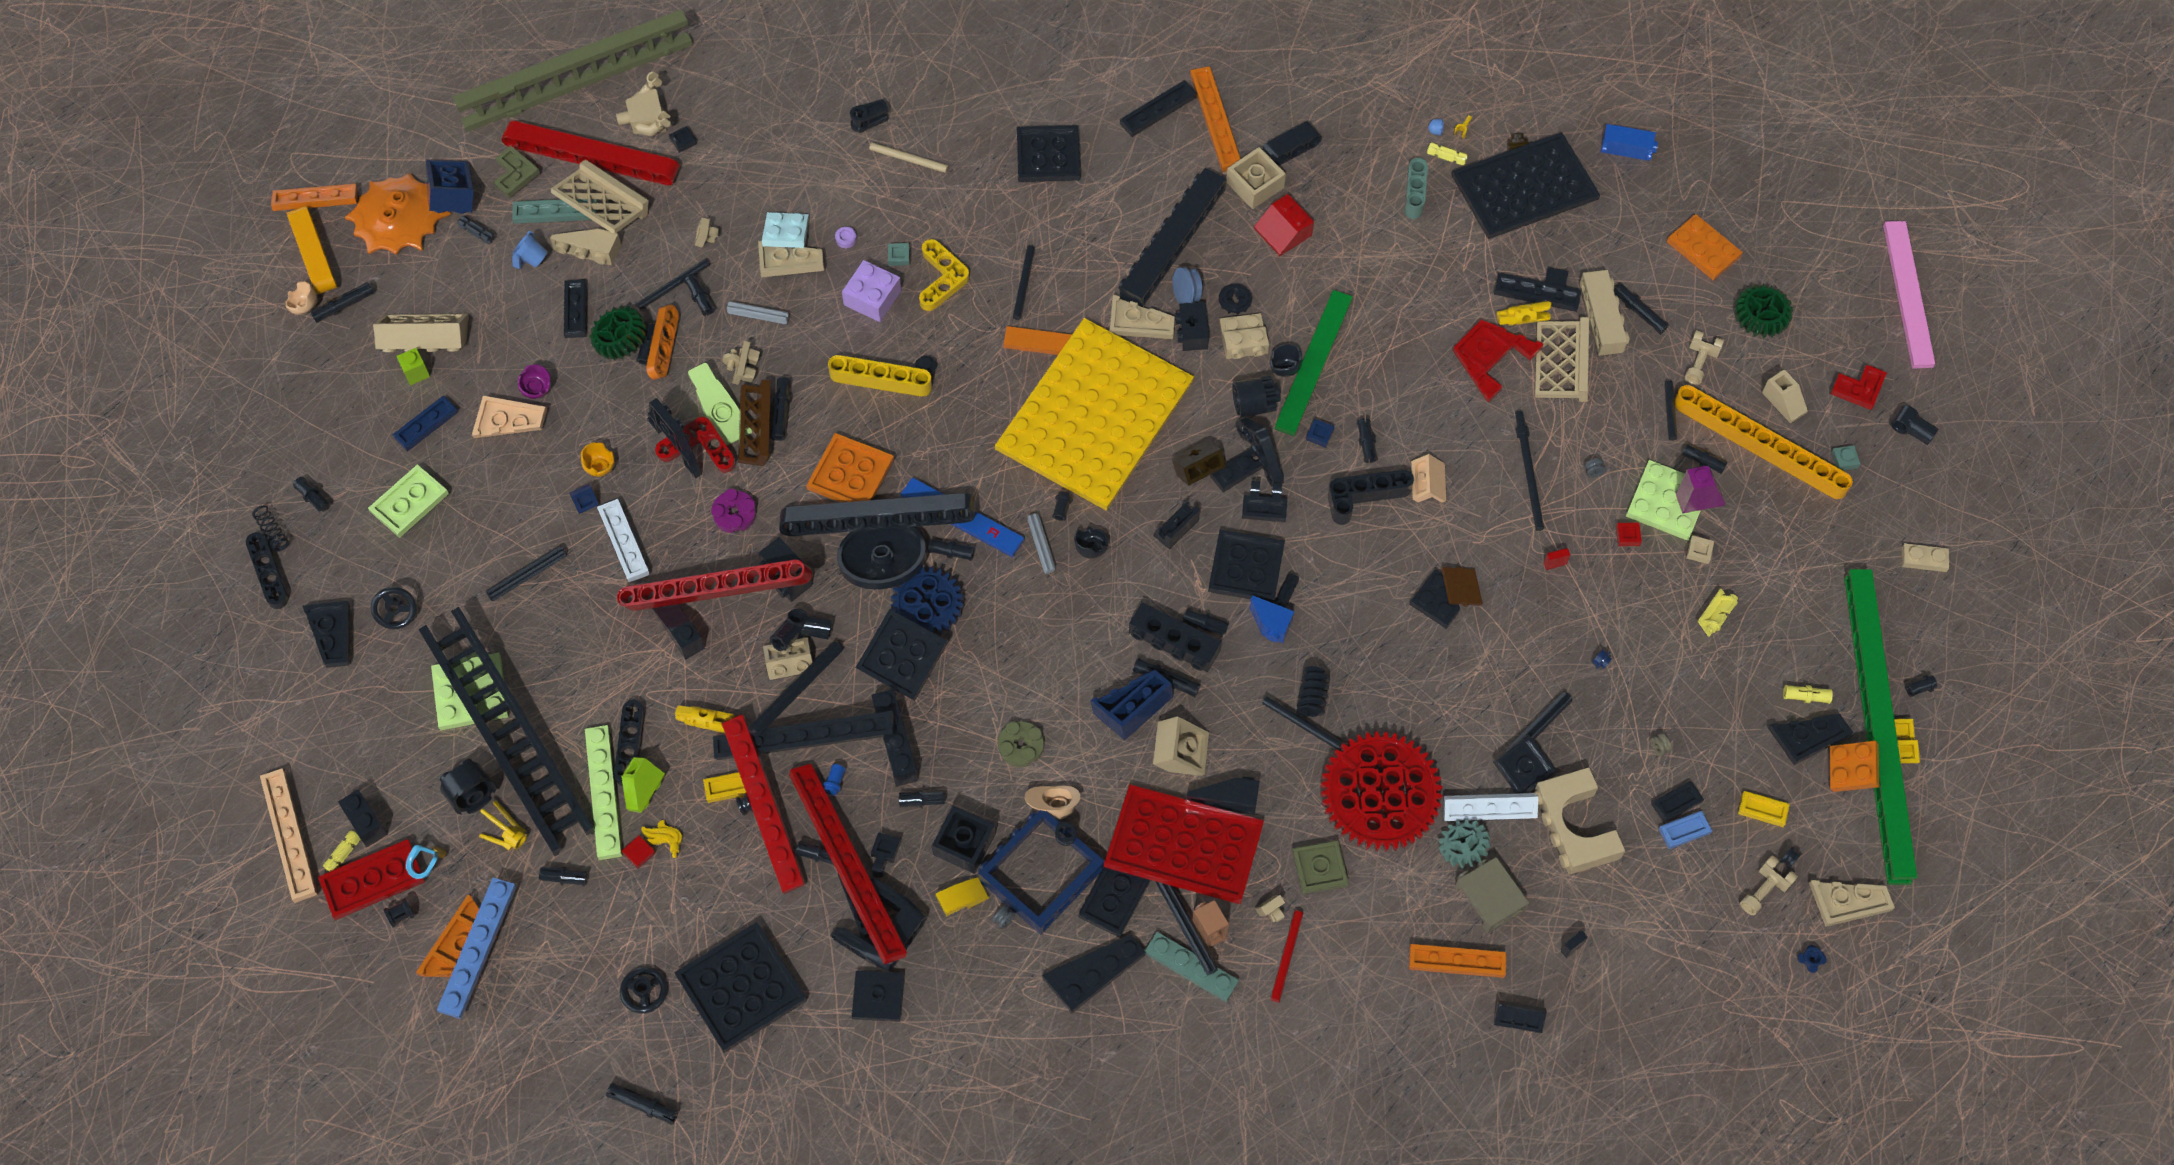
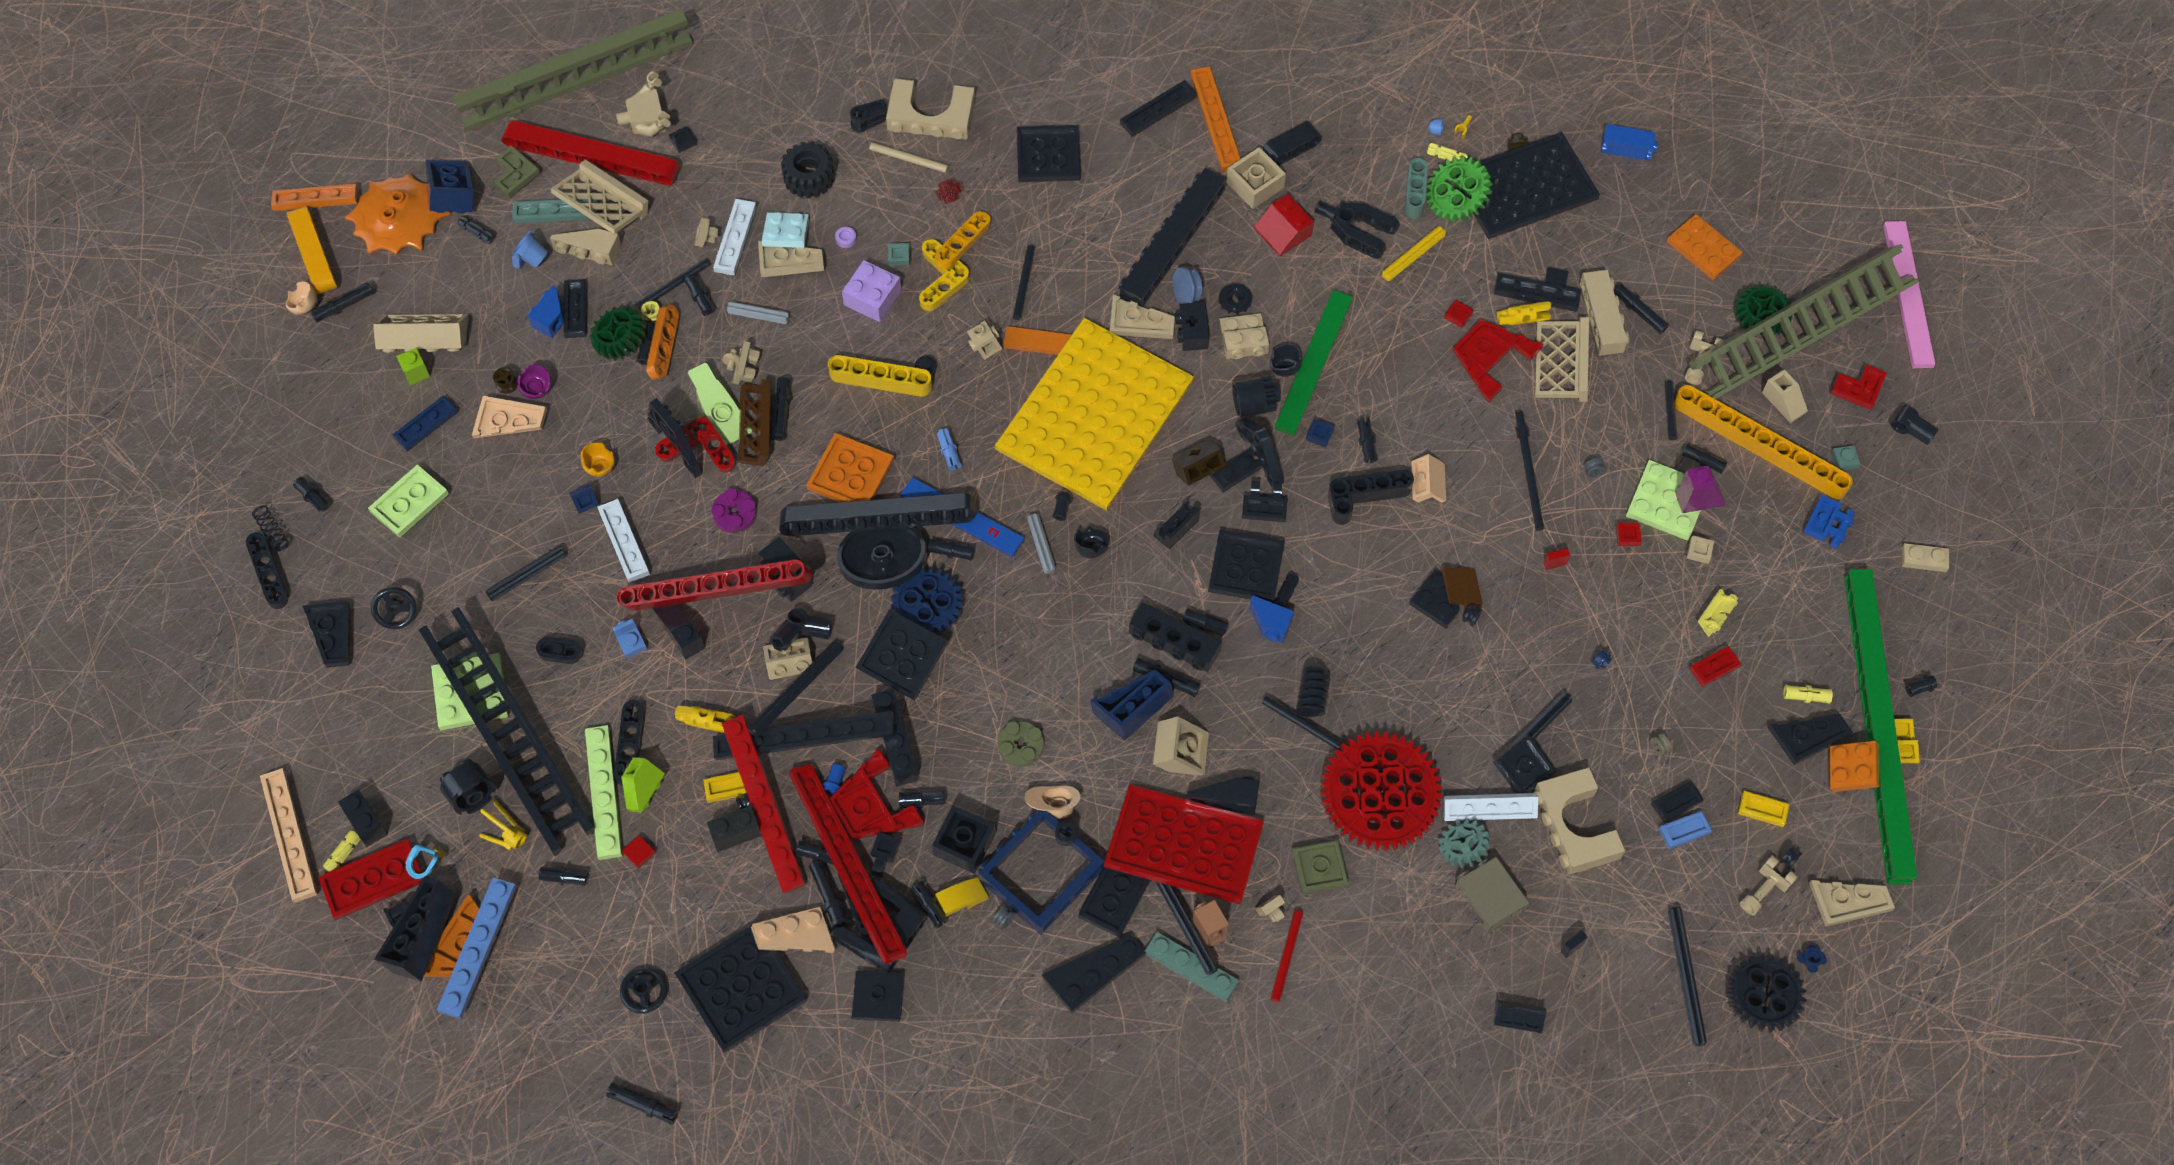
(417, 930): none -> black wedge
(507, 375): none -> dark brown wheel
(547, 314): none -> blue slope
(560, 651): none -> black plate
(629, 638): none -> medium blue bracket
(650, 318): none -> light yellow bush
(662, 835): yellow piece -> none
(734, 237): none -> white plate
(734, 829): none -> pearl dark grey brick
(794, 931): none -> light nougat wing
(809, 183): none -> black tyre
(832, 904): none -> black pin
(862, 808): none -> red wing
(929, 904): none -> black pin
(948, 191): none -> clear red gear
(949, 449): none -> medium blue axle
(952, 123): none -> tan arch
(965, 241): none -> light orange beam
(981, 337): none -> tan brick
(1359, 212): none -> black piece
(1413, 253): none -> yellow axle
(1457, 960): orange plate -> none
(1458, 314): none -> red tile
(1471, 173): none -> bright green gear
(1472, 615): none -> black bush
(1687, 976): none -> black axle
(1715, 666): none -> red plate
(1744, 988): none -> black gear
(1812, 334): none -> olive ladder
(1822, 518): none -> blue plate

